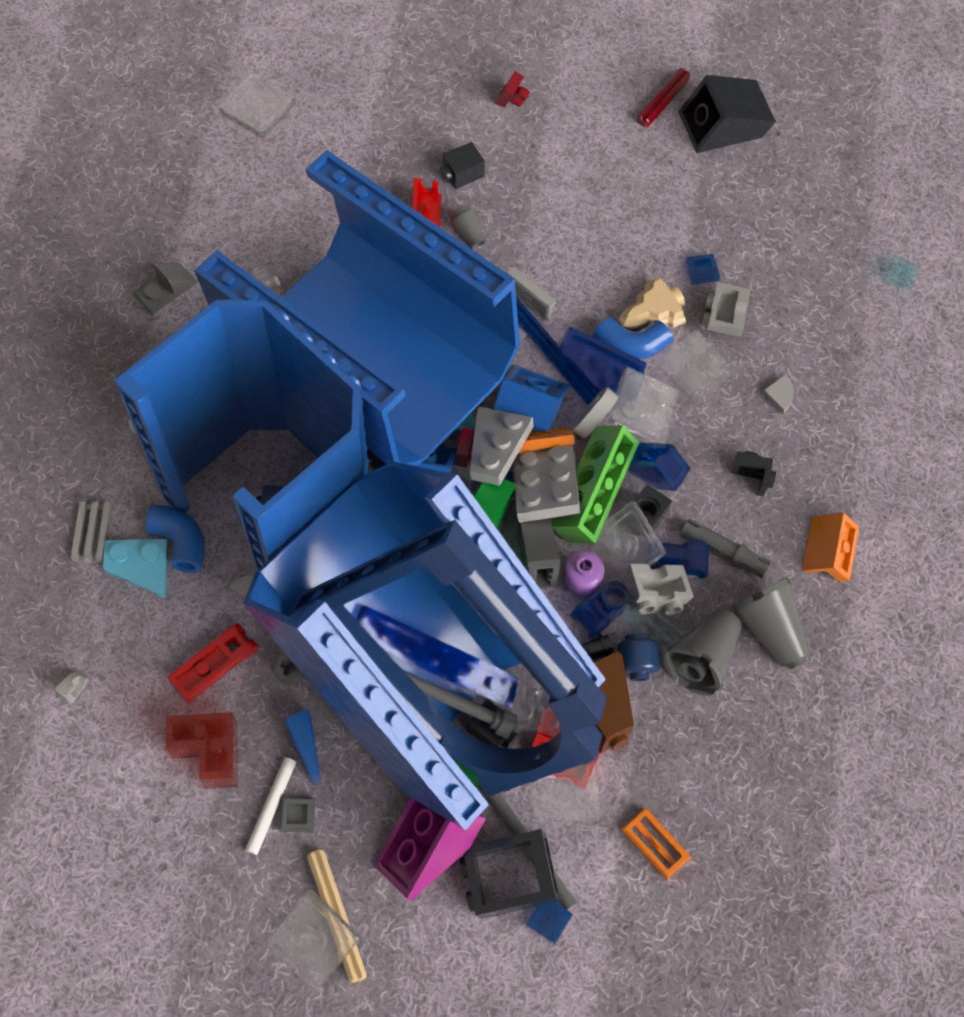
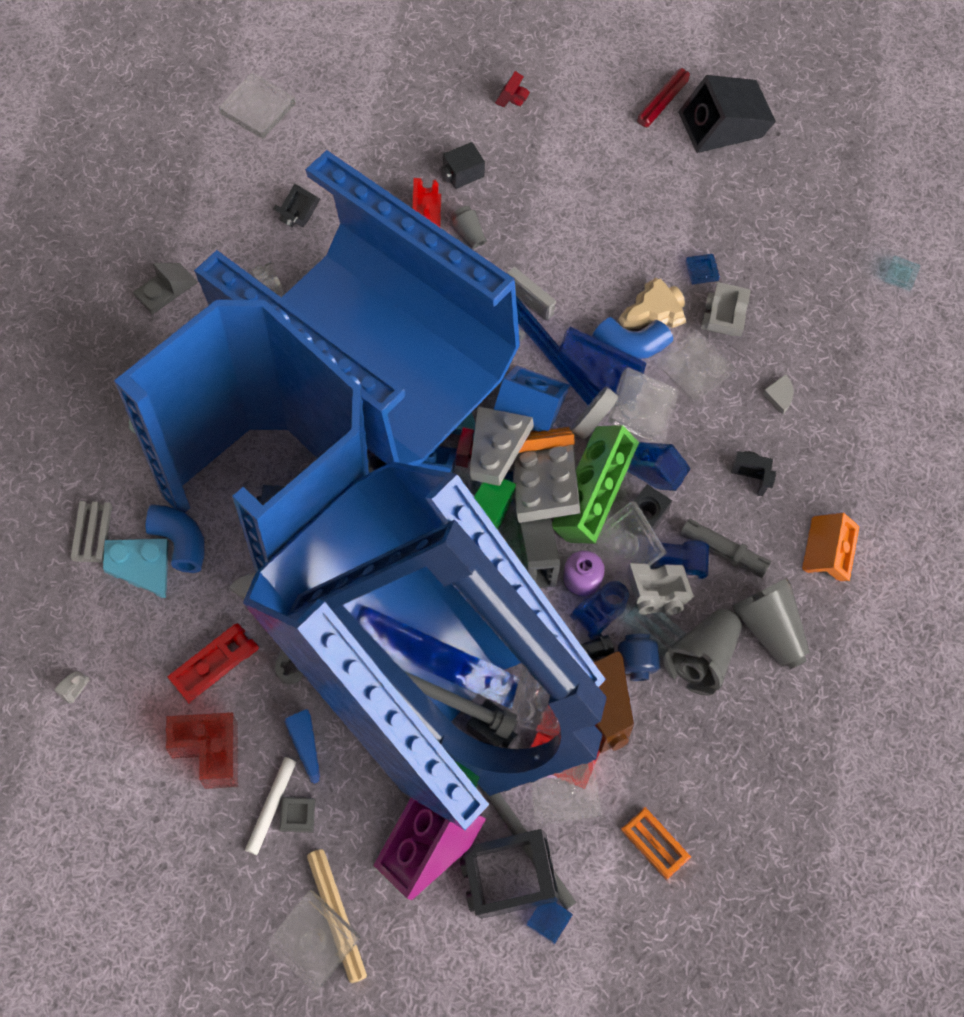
(297, 206): none -> black bracket

